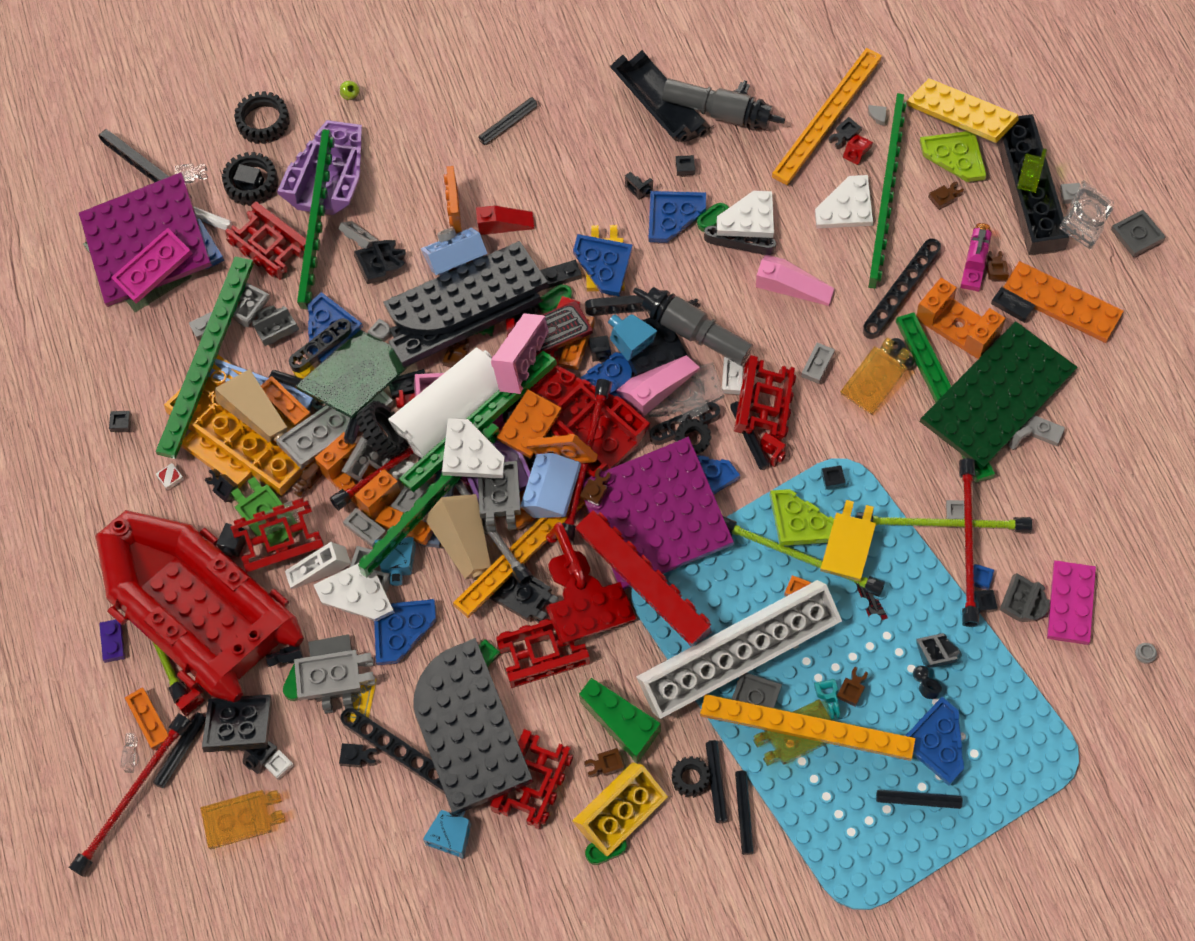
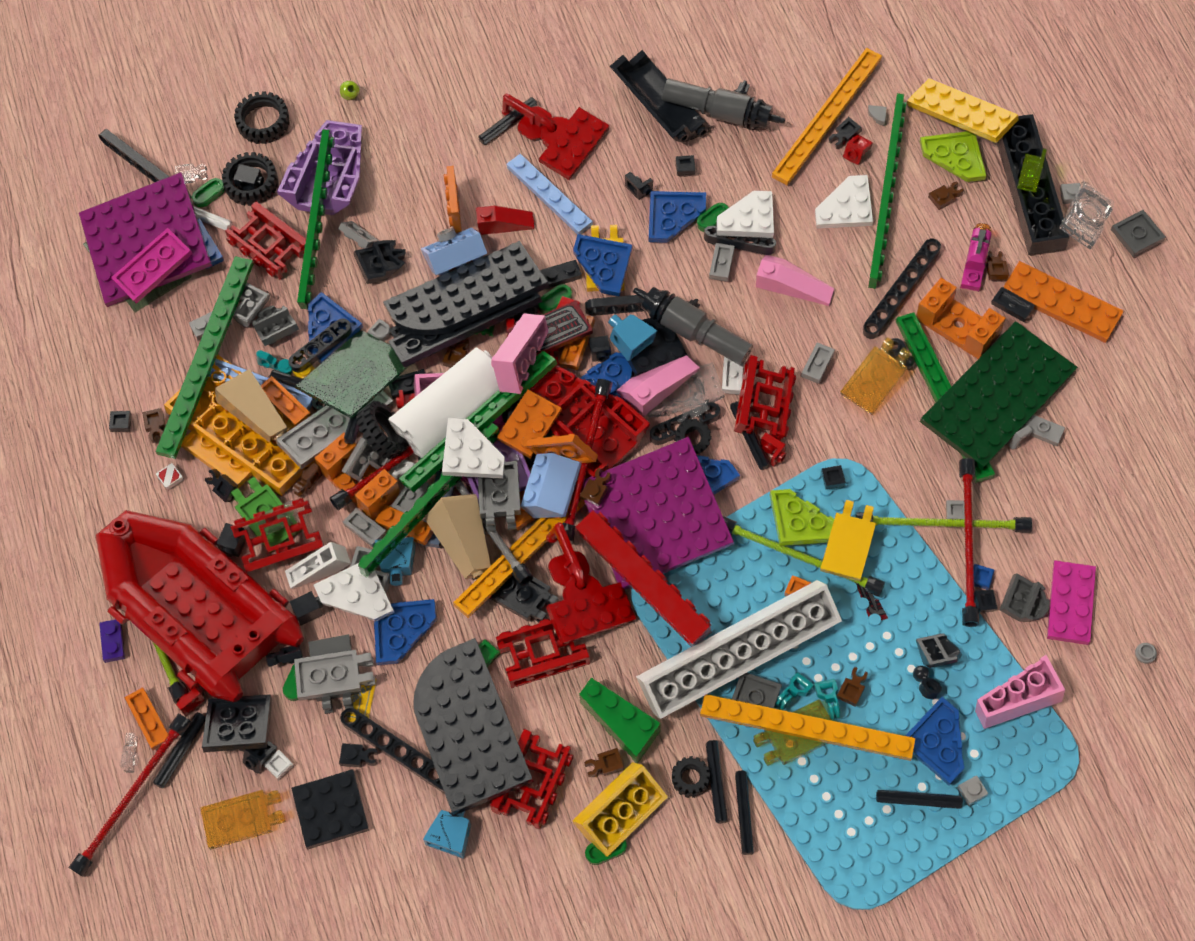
(154, 422): none -> reddish brown plate
(208, 192): none -> green tile
(268, 361): none -> teal piece
(307, 607): none -> black brick
(330, 809): none -> black plate
(549, 194): none -> light blue plate
(566, 139): none -> red plate
(721, 262): none -> light grey plate
(784, 700): none -> teal piece
(972, 790): none -> light grey plate
(1021, 694): none -> bright pink wedge

